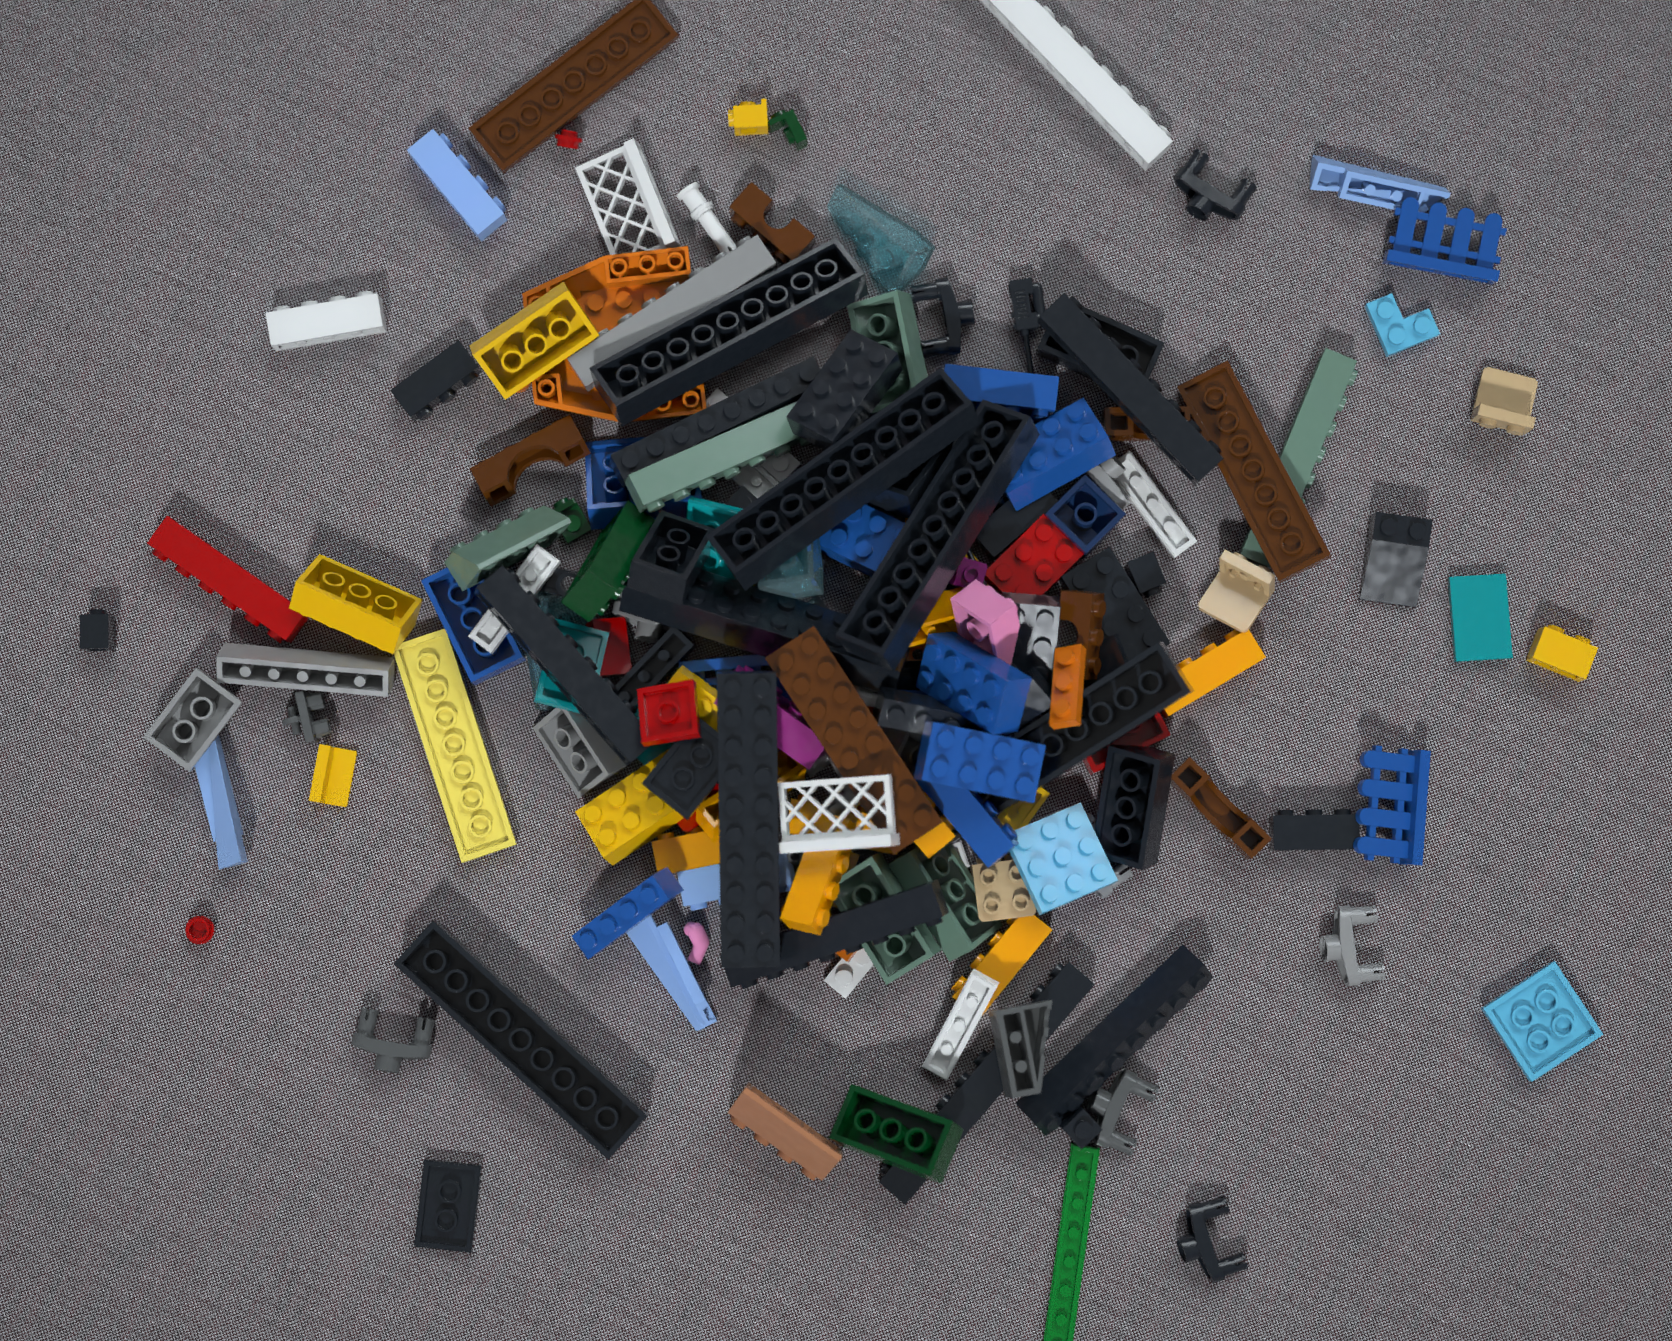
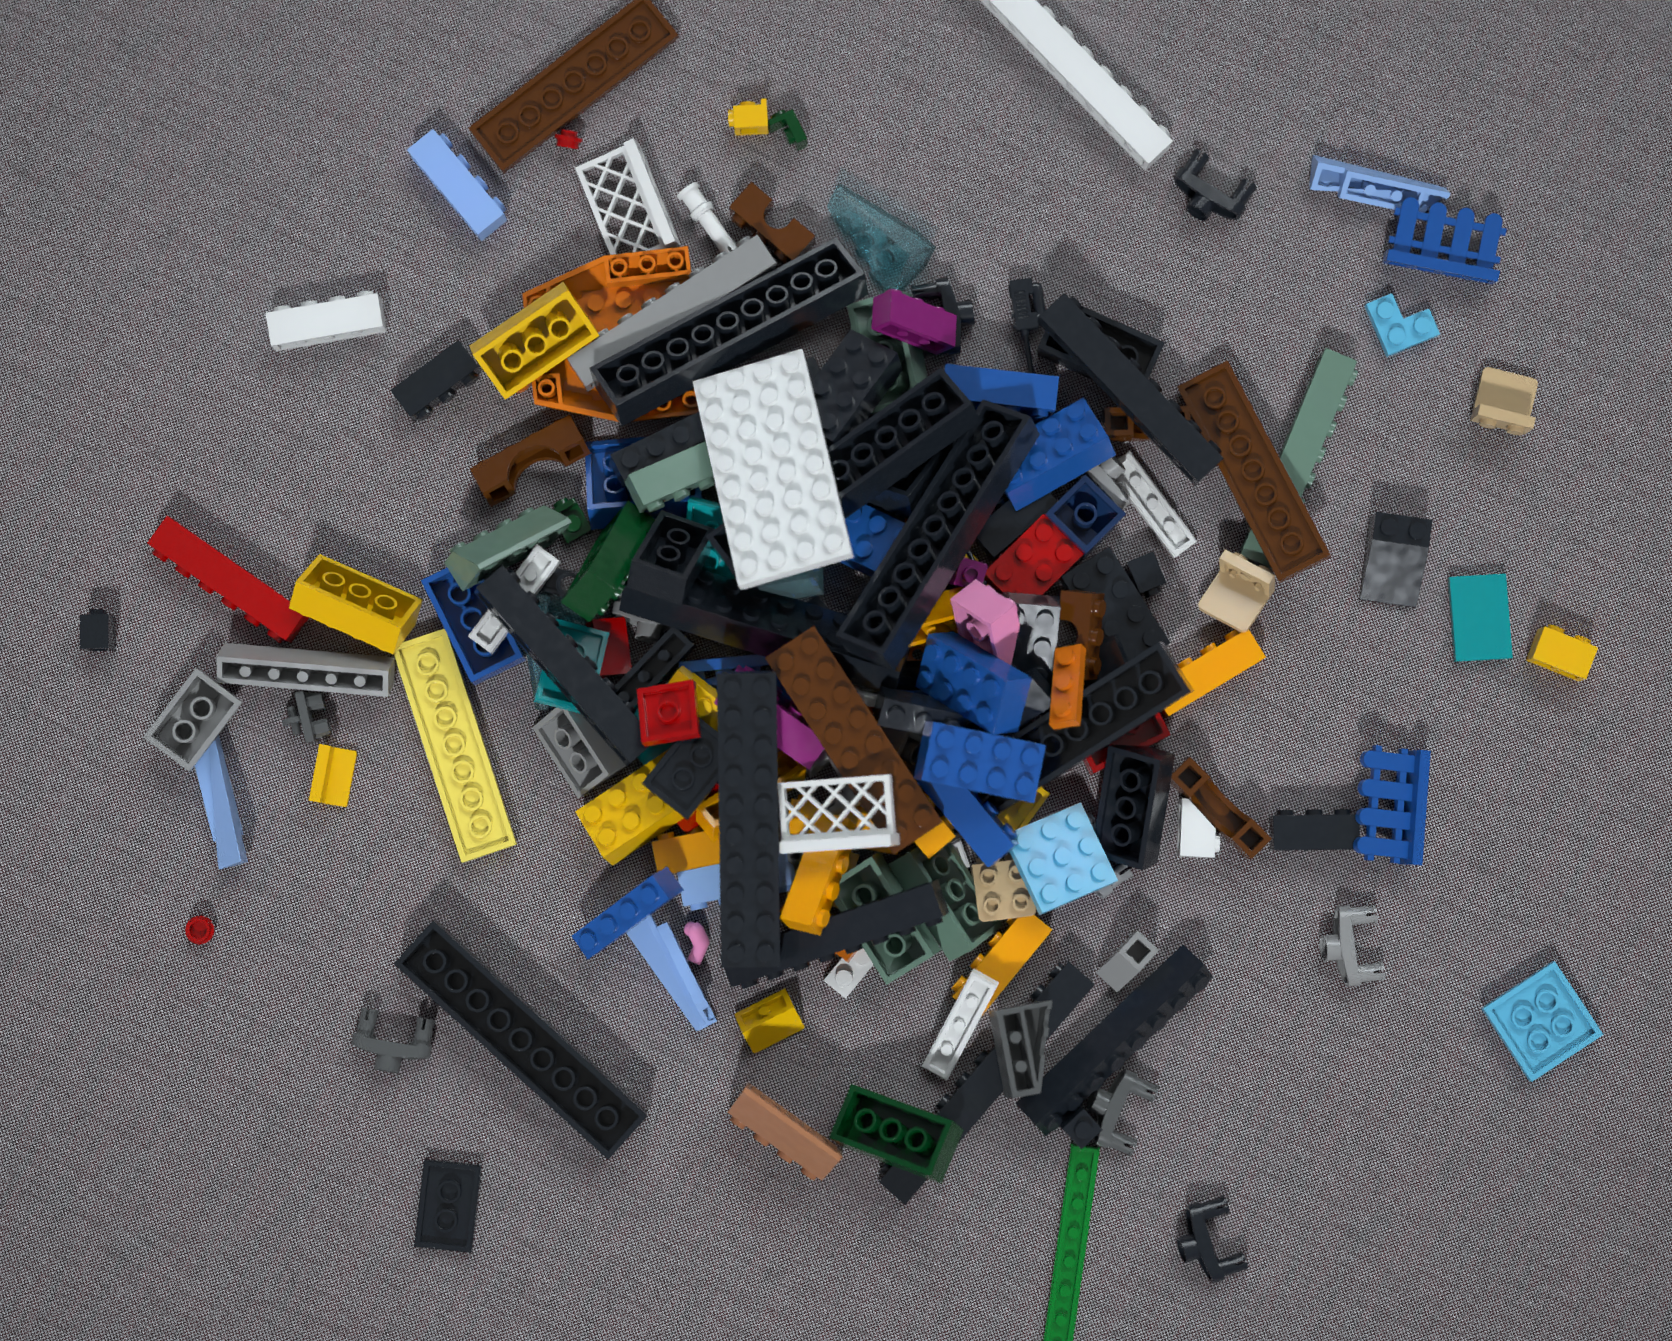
(769, 1021): none -> yellow panel
(772, 469): none -> white plate
(914, 321): none -> magenta brick
(1127, 961): none -> light grey slope
(1195, 833): none -> white slope

